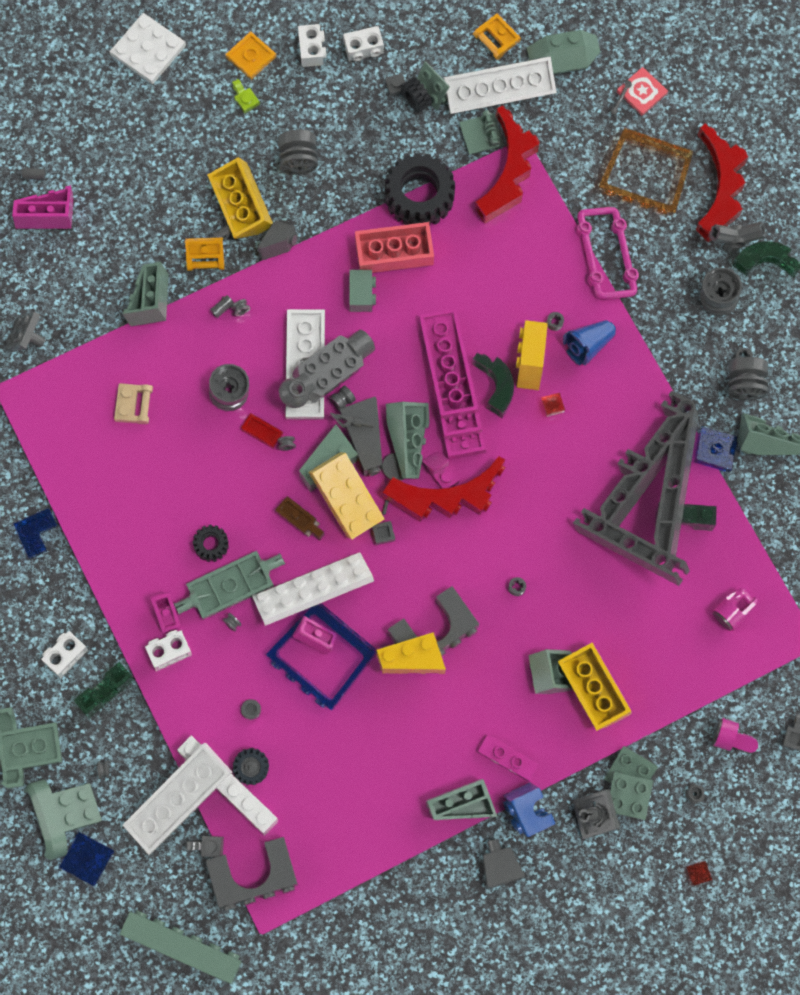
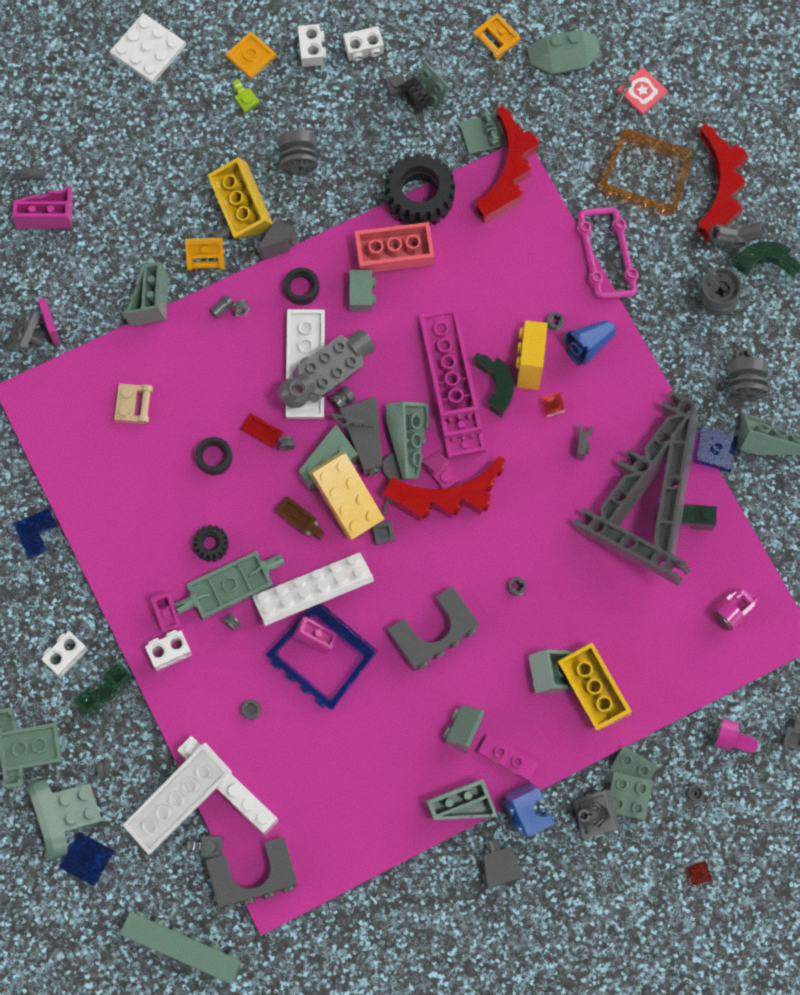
(49, 321): none -> dark pink tile
(213, 441): none -> black tyre
(229, 377): dark grey wheel -> none
(251, 766): black wheel -> none
(296, 273): none -> black tyre
(412, 656): yellow wedge -> none
(464, 728): none -> sand green slope
(500, 85): white plate -> none
(582, 446): none -> dark grey plate

